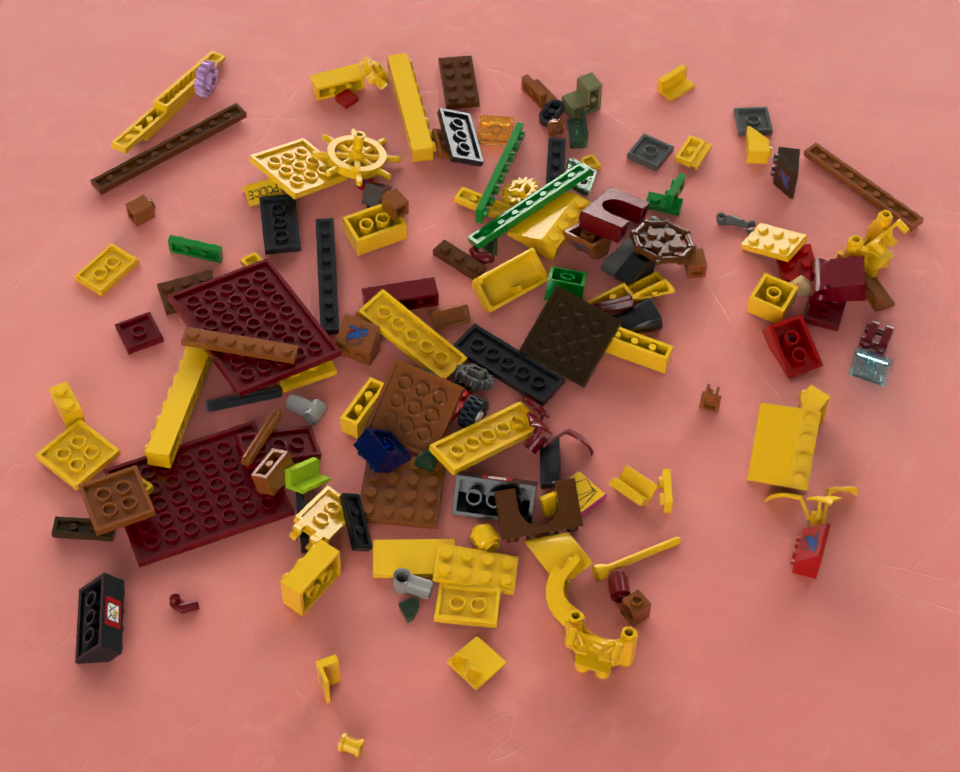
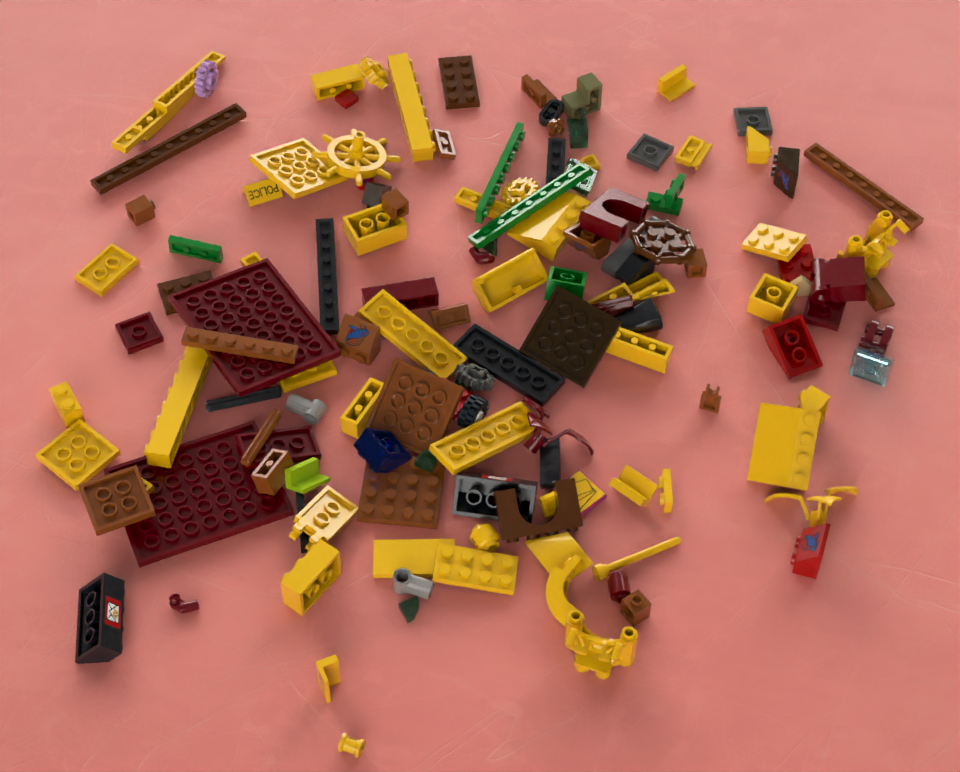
(78, 529): dark brown plate -> none
(279, 224): black plate -> none
(355, 522): black tile -> none
(459, 260): reddish brown plate -> none
(460, 137): plate -> none
(467, 605): yellow plate -> none
(476, 663): yellow plate -> none
(495, 129): clear yellow plate -> none
(723, 220): dark grey arm -> none

